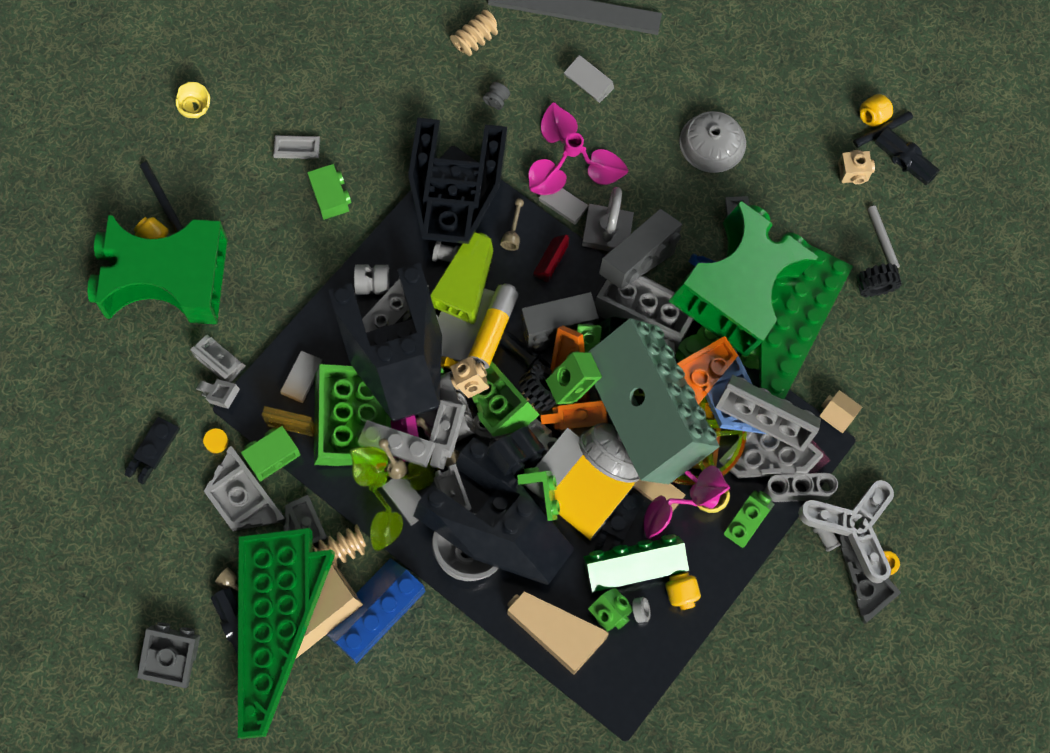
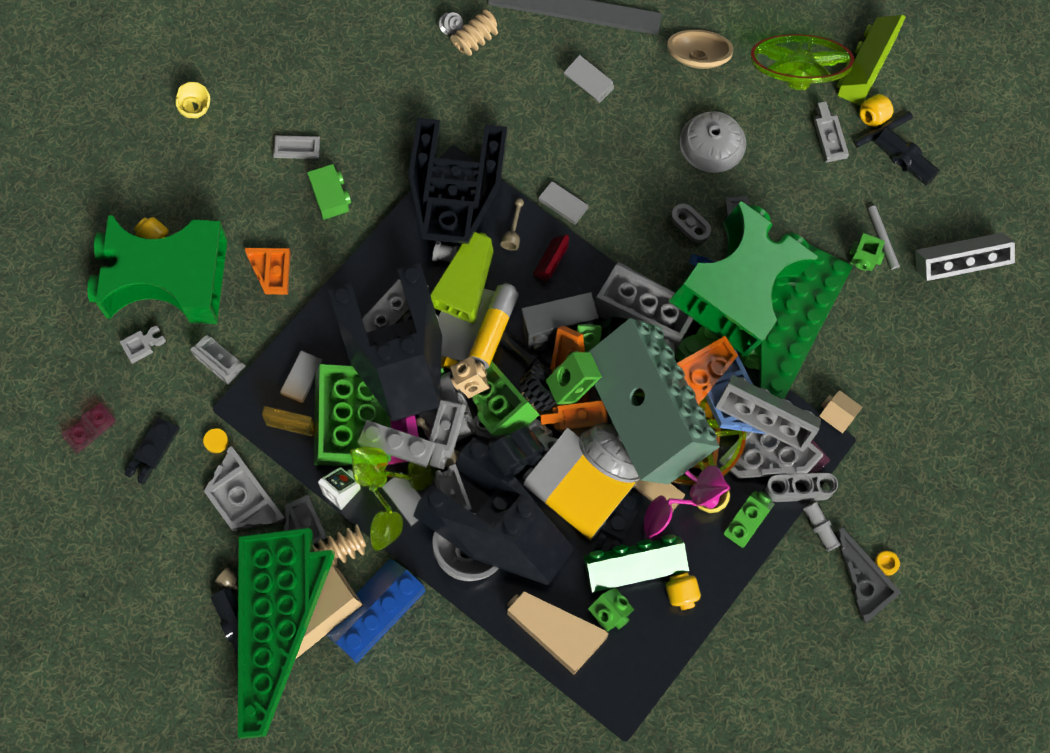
(91, 426): none -> clear pink slope
(138, 345): none -> light grey plate
(159, 193): black bar -> none
(168, 655): dark grey plate -> none
(220, 393): light grey plate -> none
(270, 453): bright green brick -> none
(271, 268): none -> orange wing
(339, 487): none -> white slope
(371, 279): light grey wheel -> none
(397, 465): dark tan hinge -> none
(450, 23): none -> light grey wheel
(496, 95): dark grey wheel -> none
(533, 475): bright green bracket -> none
(560, 125): dark pink plant -> none
(607, 225): light grey tile -> none
(641, 609): light grey tile -> none
(642, 250): dark grey wedge -> none
(693, 222): none -> light grey plate
(700, 48): none -> tan dish
(802, 65): none -> clear neon green wheel
(830, 134): none -> light grey hinge
(842, 522): light grey piece -> none
(856, 167): tan brick -> none
(867, 252): none -> bright green brick
(870, 58): none -> lime slope
(878, 280): black tyre -> none
(965, 256): none -> light grey brick

